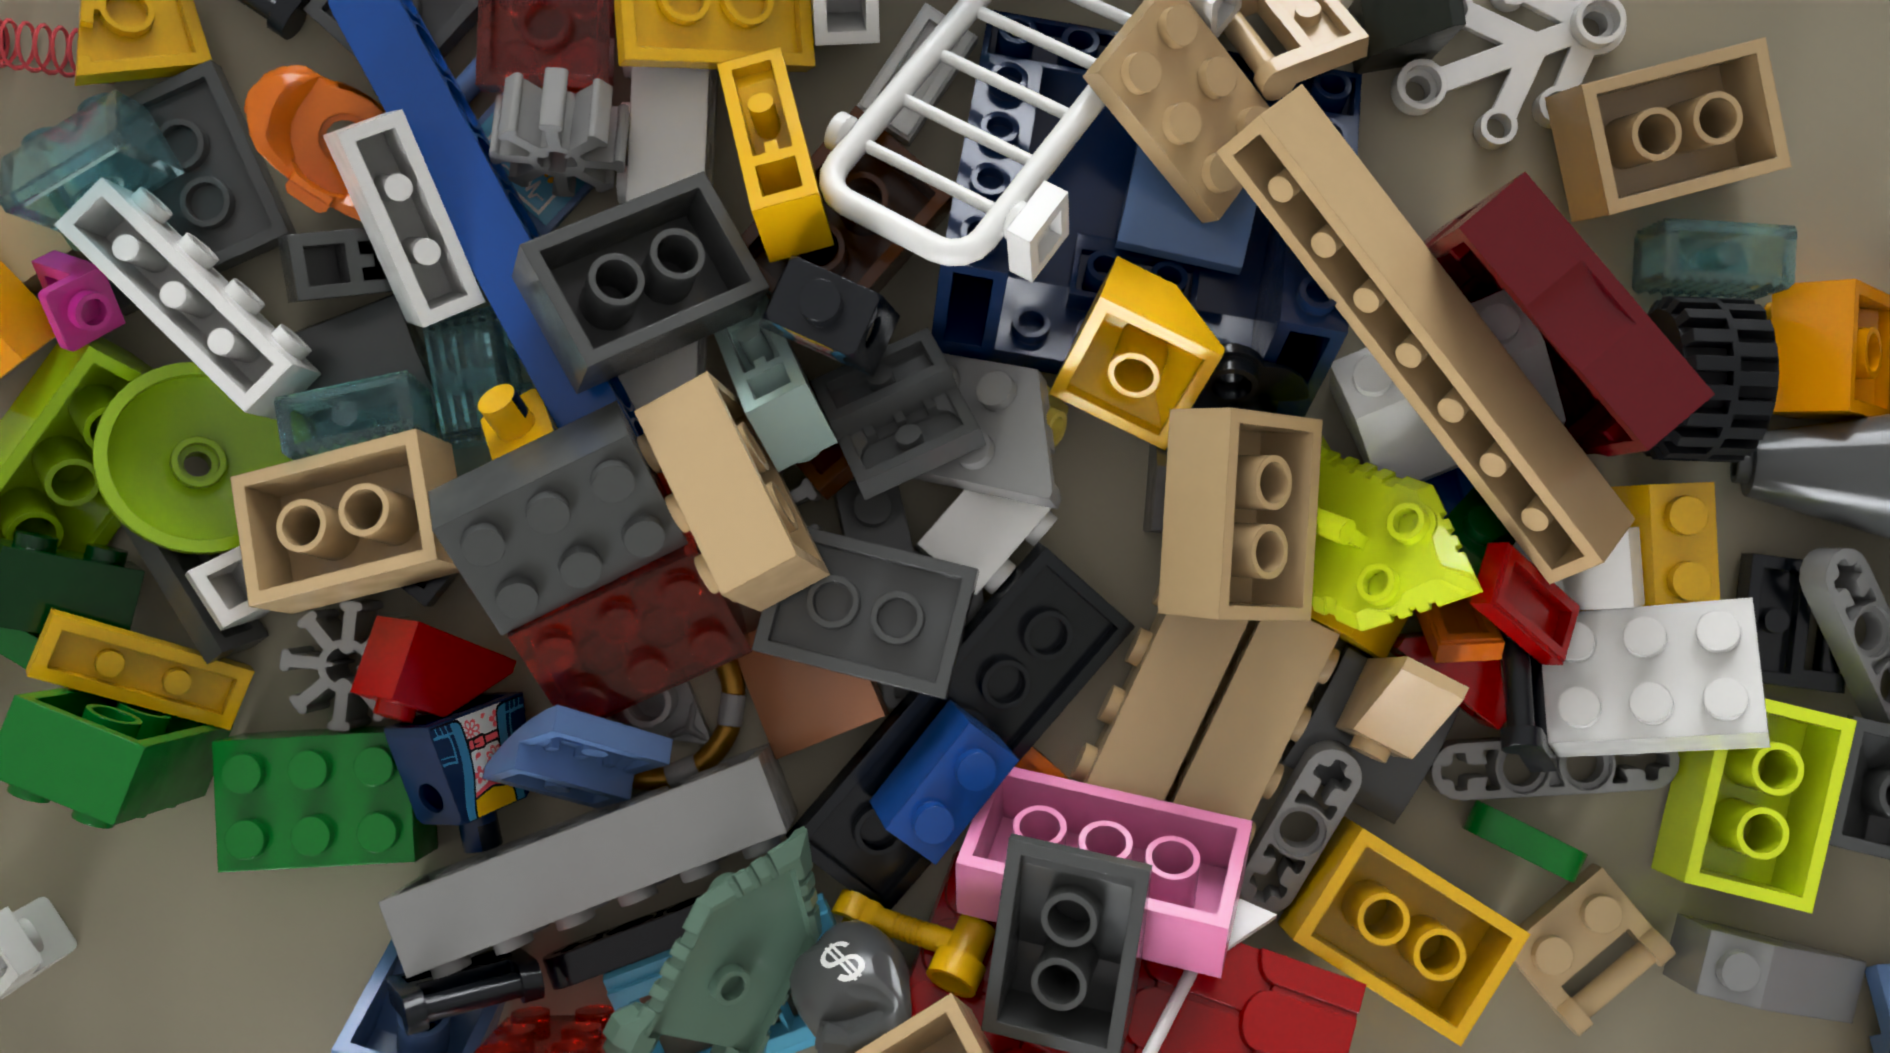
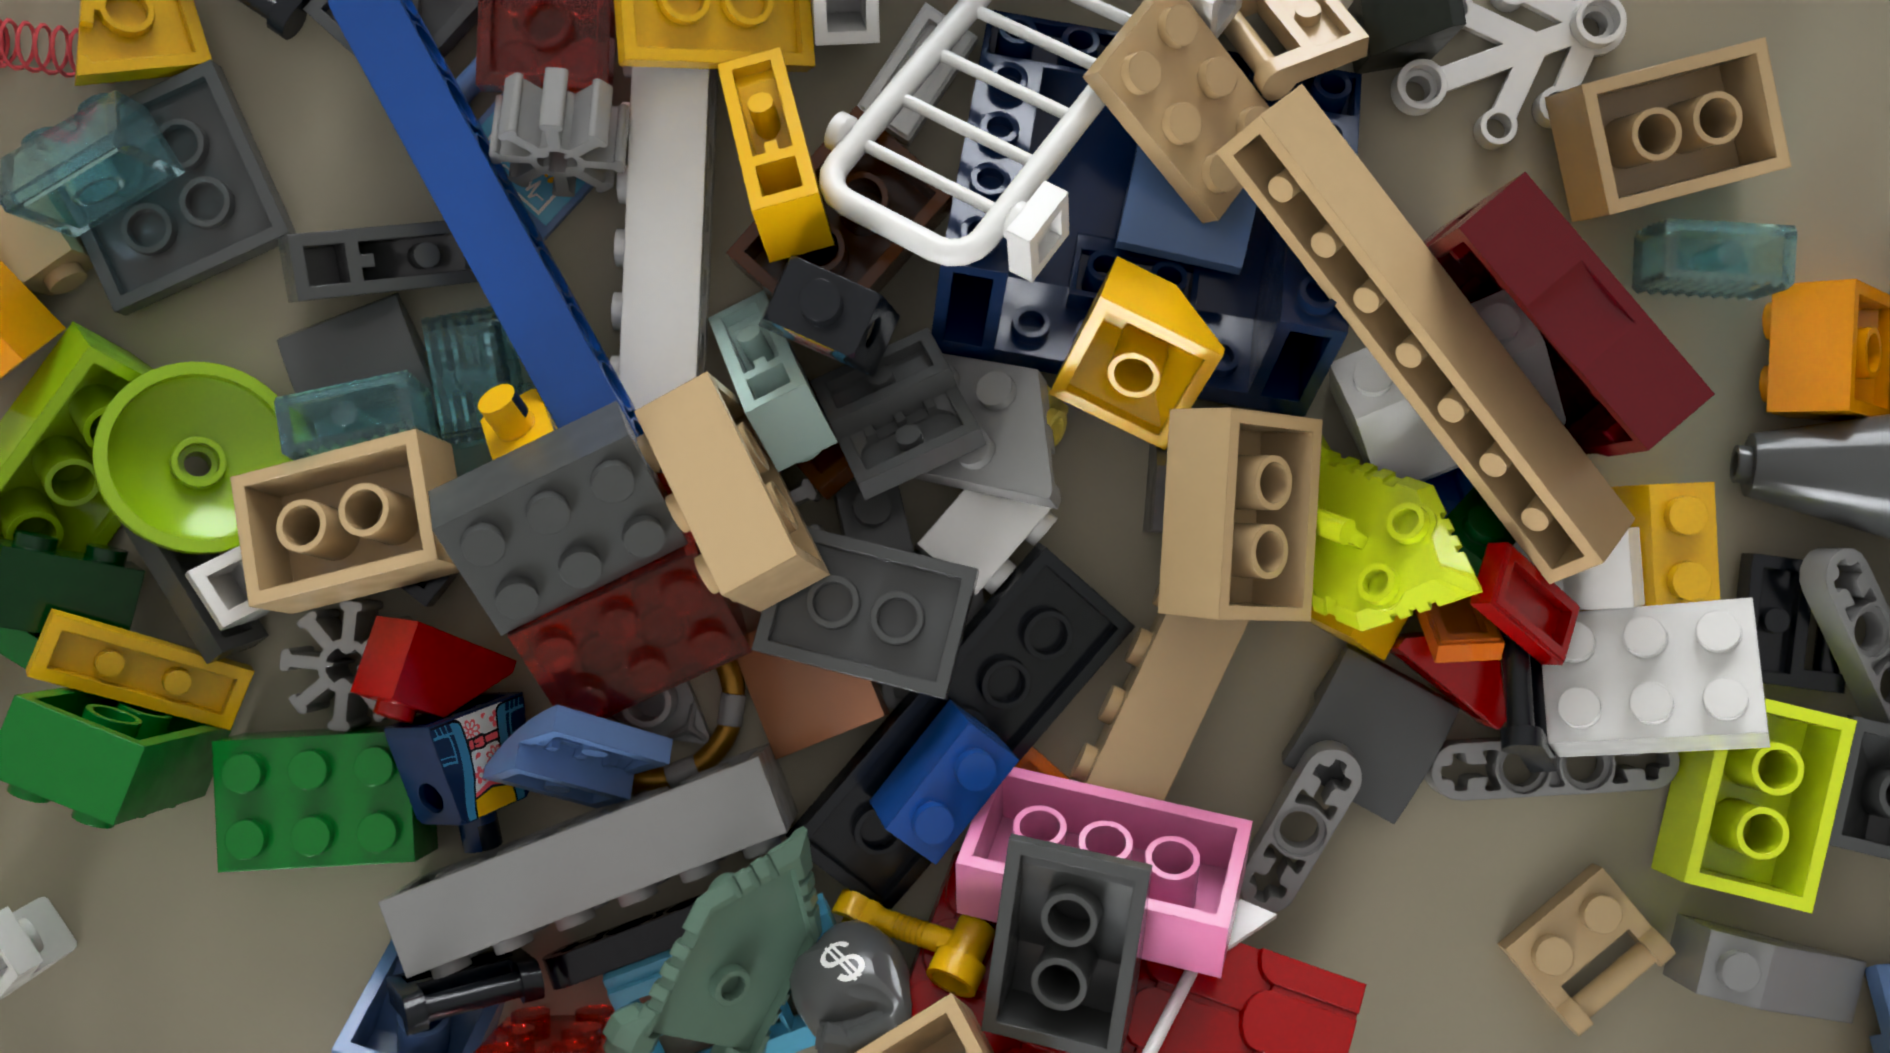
(76, 299): dark pink bracket -> none
(187, 297): white brick -> none
(287, 124): orange piece -> none
(404, 218): white brick -> none
(638, 281): dark grey brick -> none
(1250, 382): black plate -> none
(1255, 717): tan brick -> none
(1398, 707): tan slope -> none
(1403, 931): yellow brick -> none
(1525, 841): green beam -> none
(1738, 359): black tyre -> none

